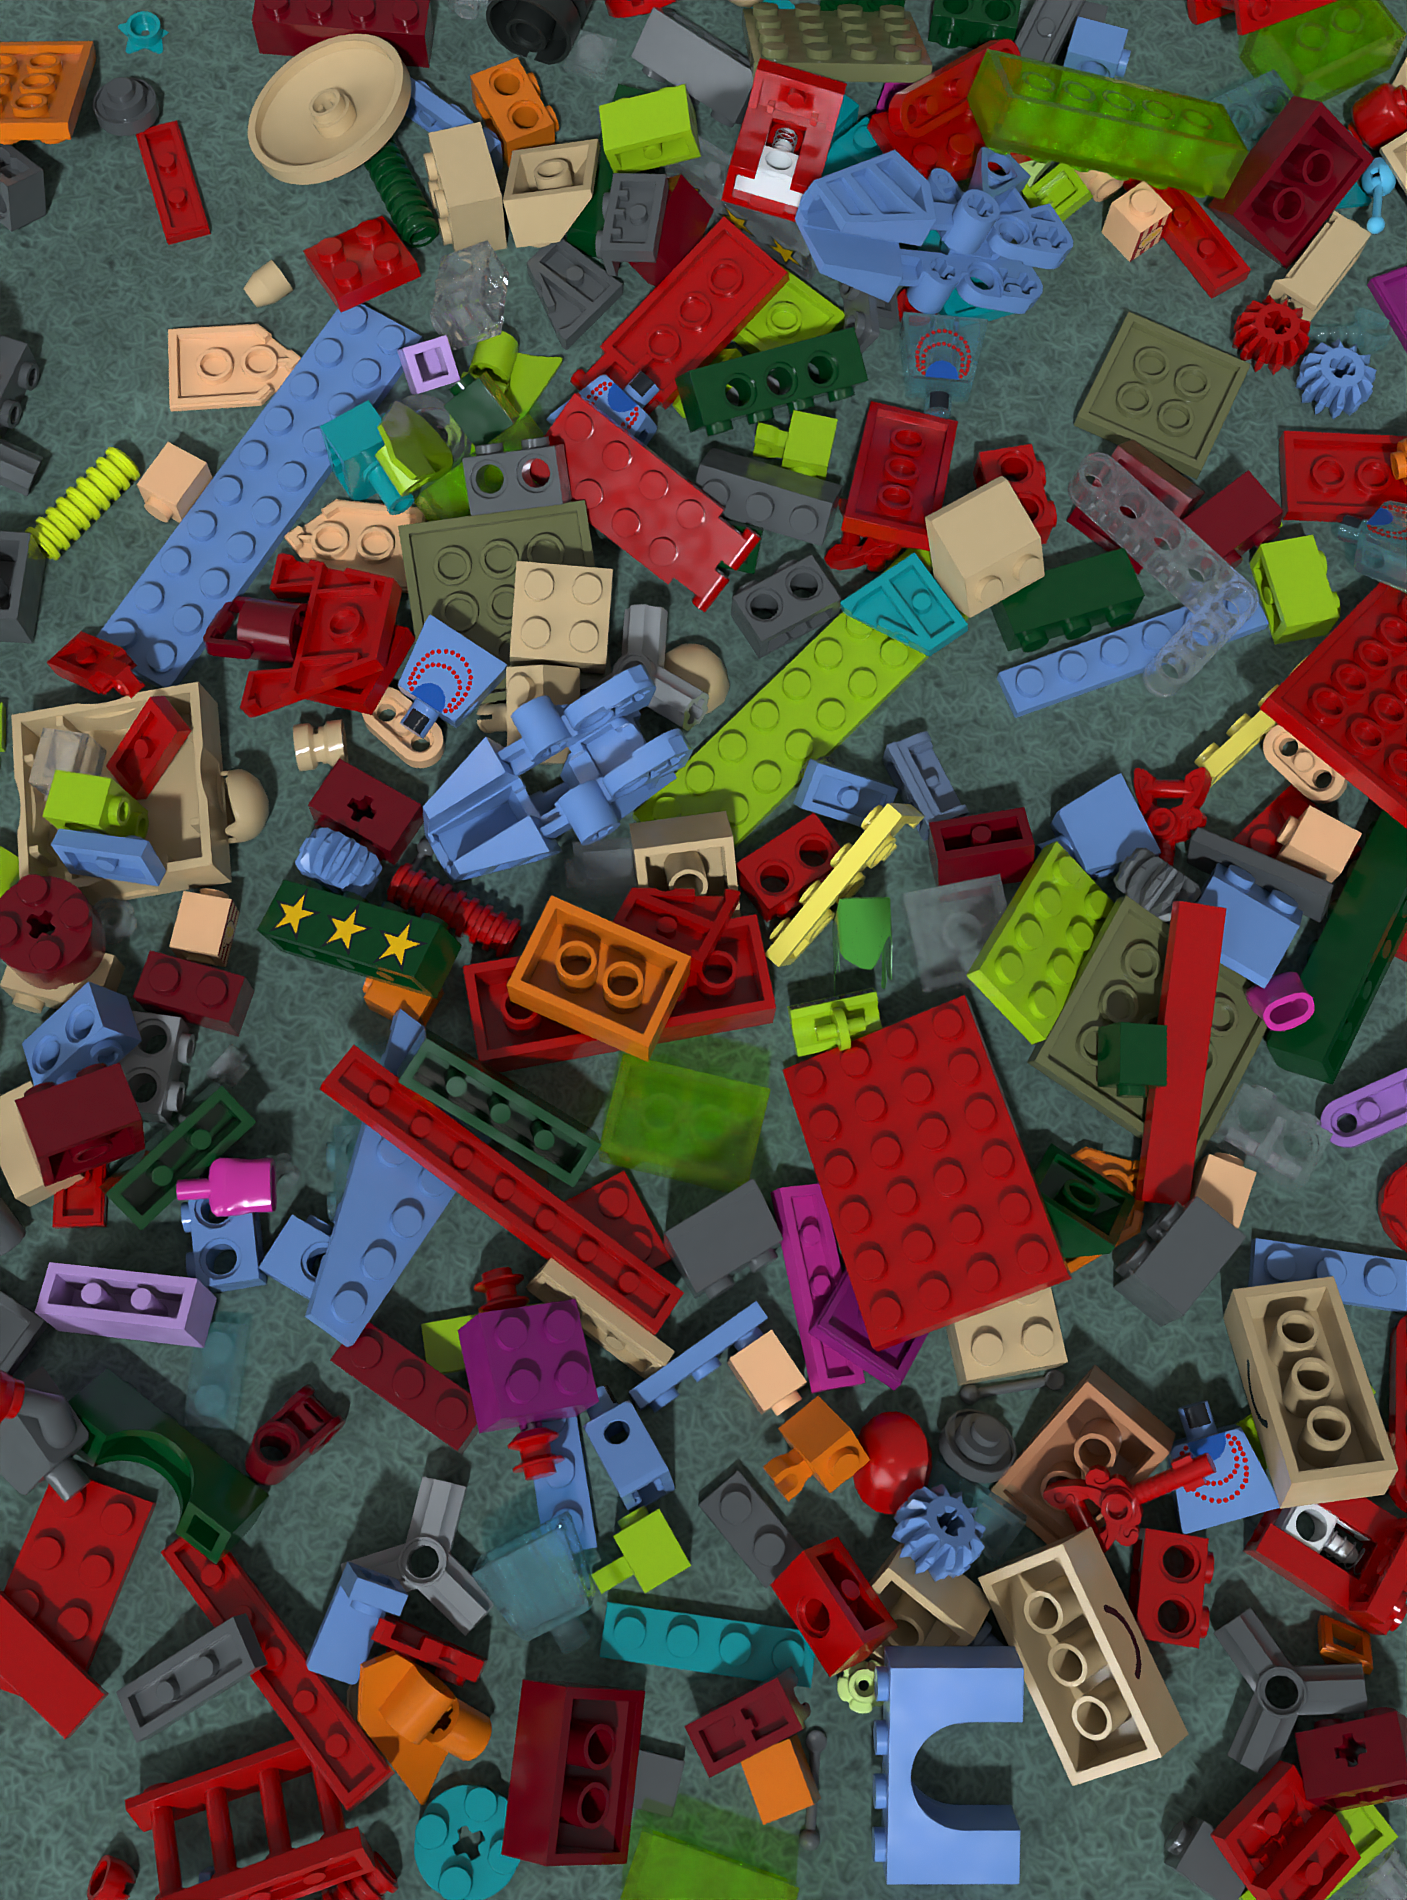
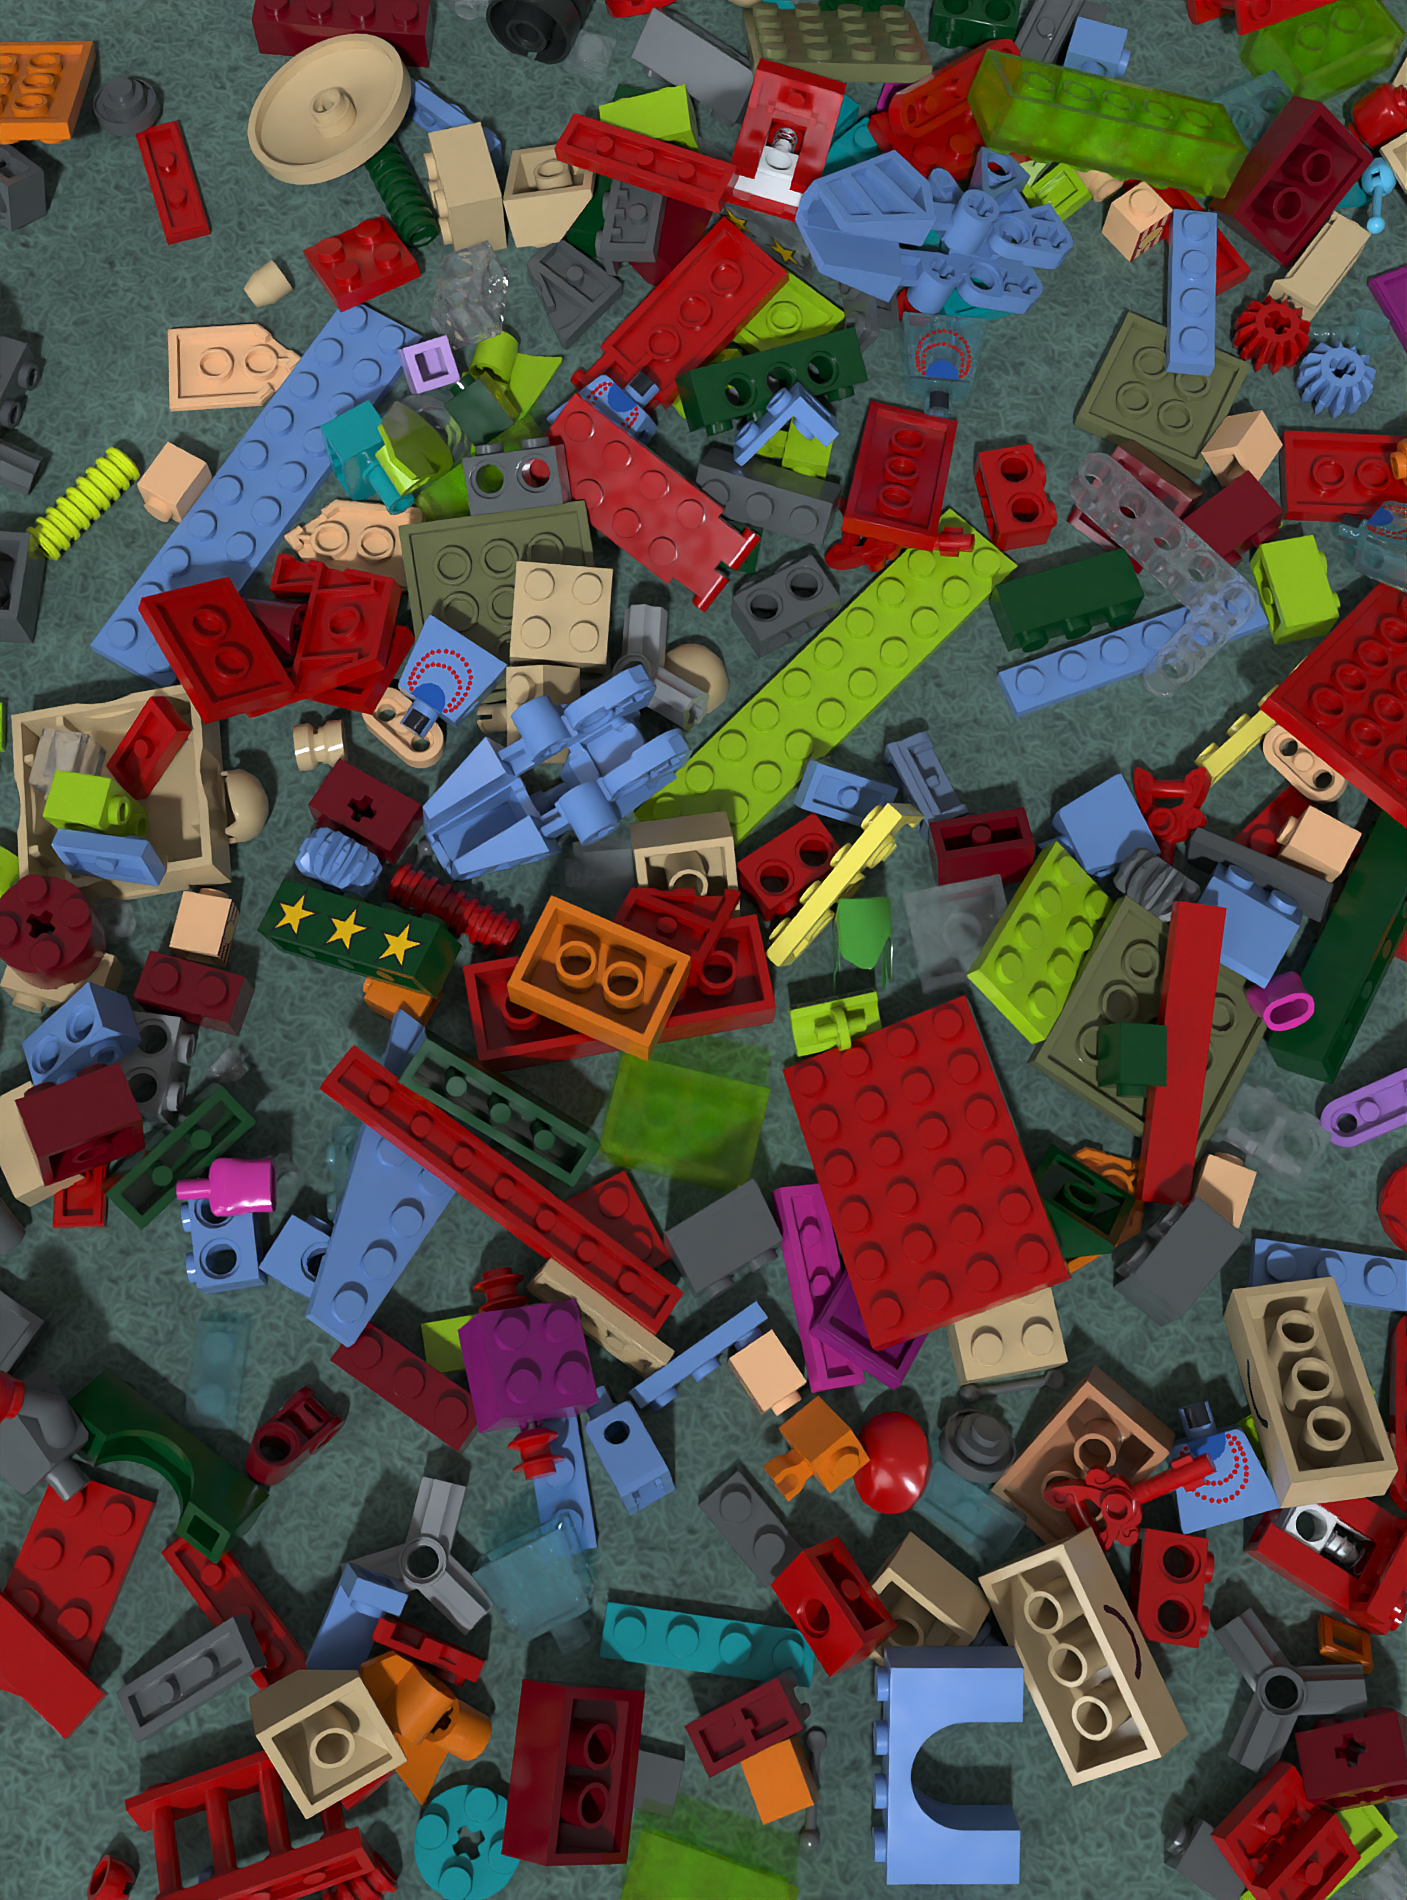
(96, 666): red hinge -> none
(126, 1304): lavender brick -> none
(135, 25): teal plate -> none
(216, 649): none -> red plate
(324, 1735): none -> tan slope
(513, 107): orange brick -> none
(647, 163): none -> red plate
(647, 1550): lime brick -> none
(810, 419): none -> medium blue bracket
(849, 1690): yellowish green plate -> none
(907, 607): teal wing -> none
(938, 1532): medium blue gear -> none
(984, 547): tan slope -> none
(1191, 292): none -> medium blue plate
(1241, 445): none -> light nougat brick

